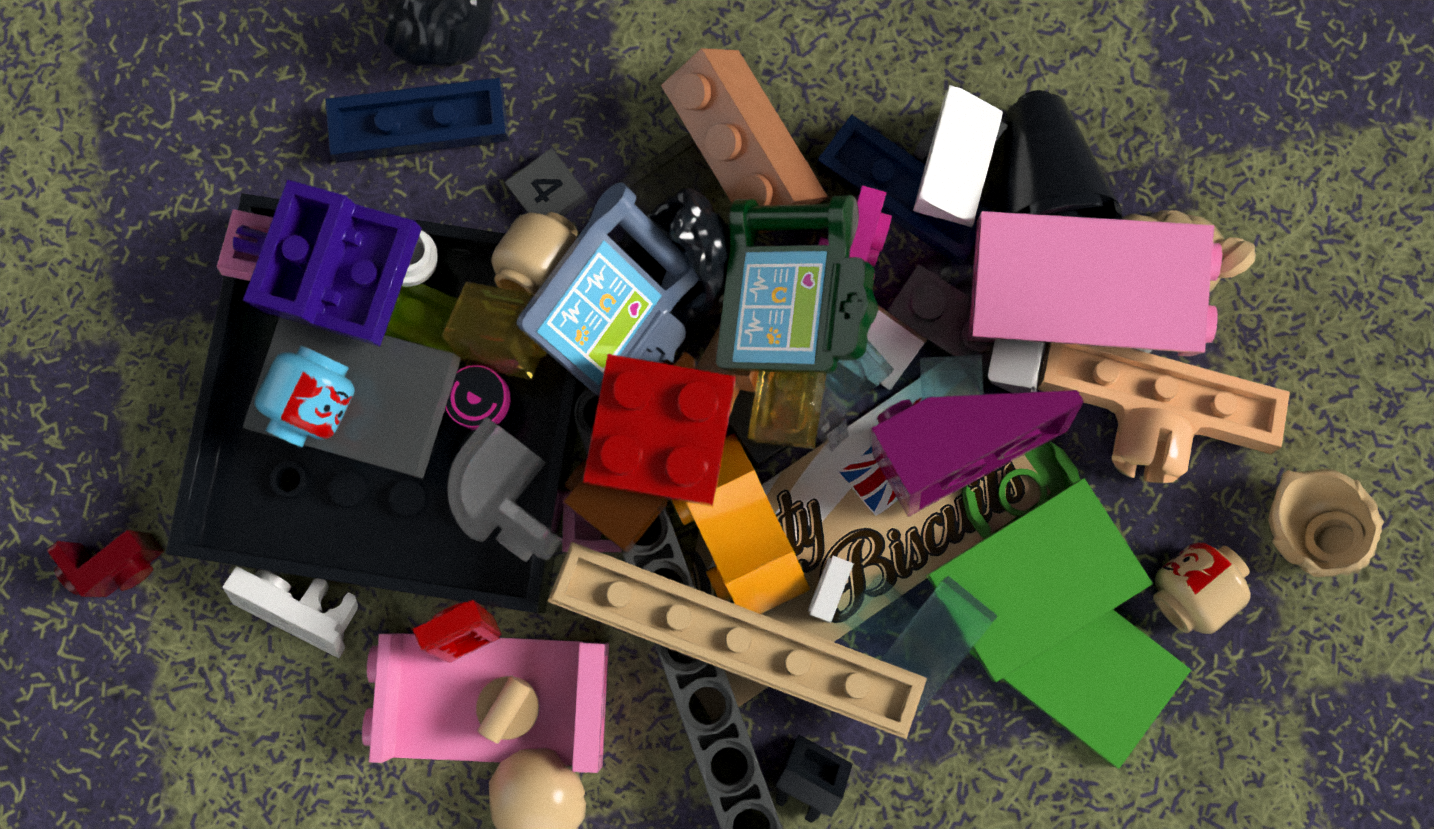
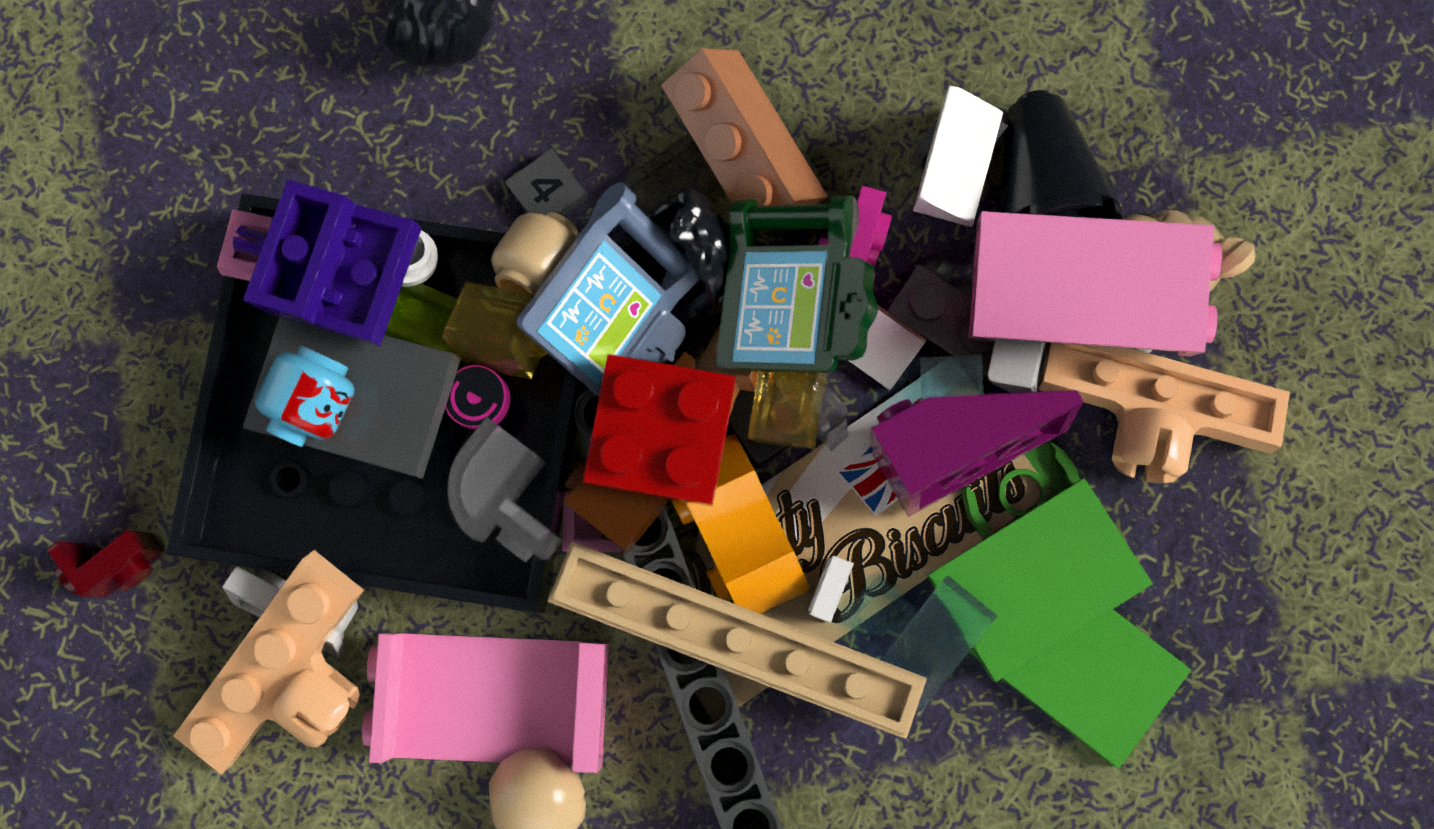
(279, 671): none -> light nougat plate
(416, 119): dark blue plate -> none
(457, 631): red plate -> none
(506, 708): tan plate -> none
(813, 777): black tile -> none
(858, 377): clear light blue plate -> none
(869, 159): dark blue plate -> none
(1202, 588): tan head -> none
(1324, 522): tan hair -> none

